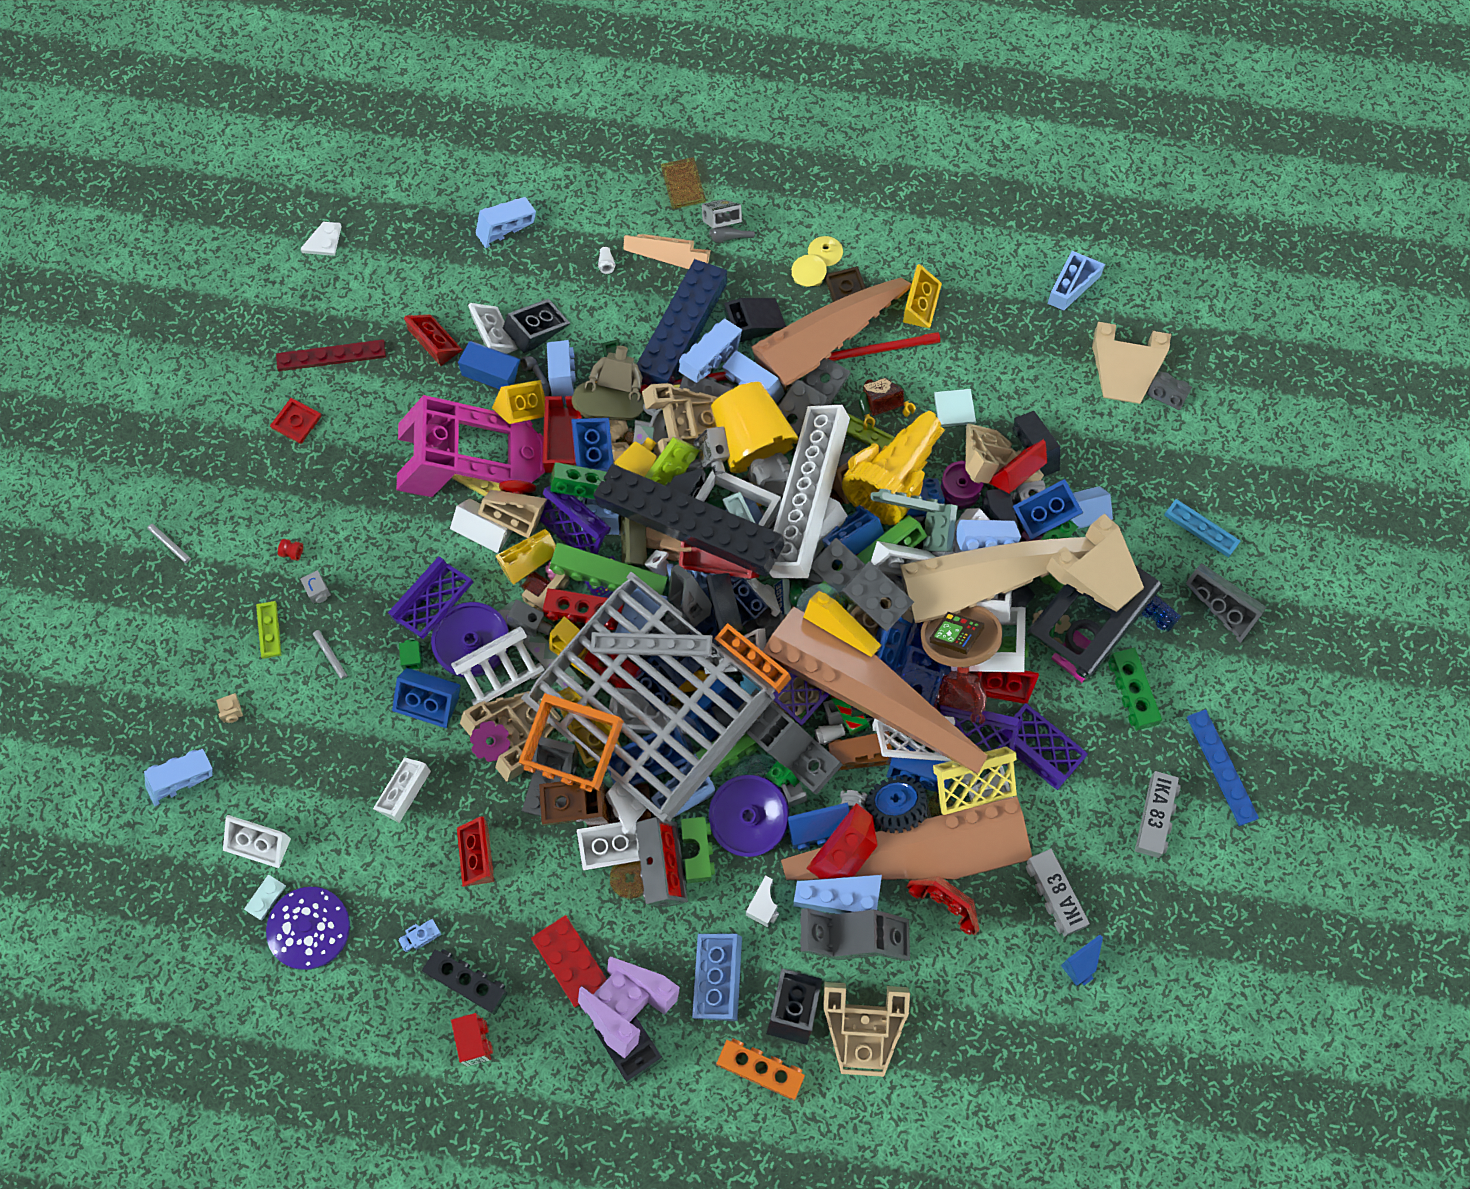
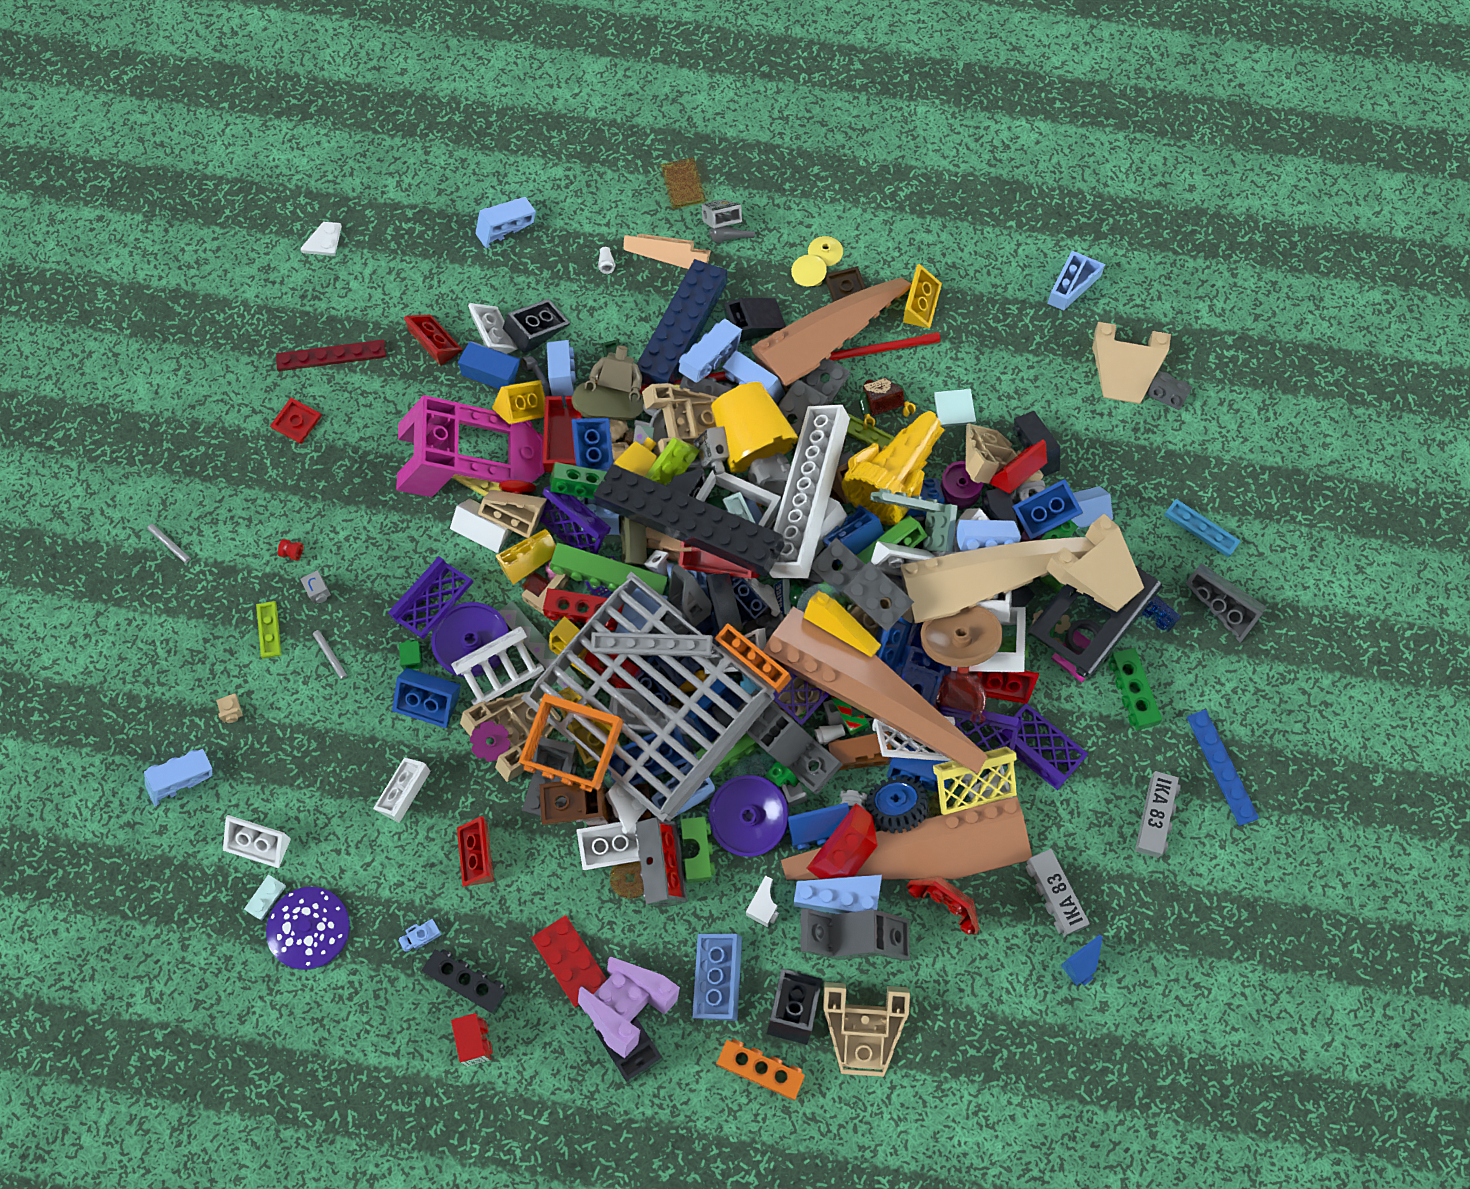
(528, 619): dark grey torso -> none
(957, 633): dark brown tile -> none

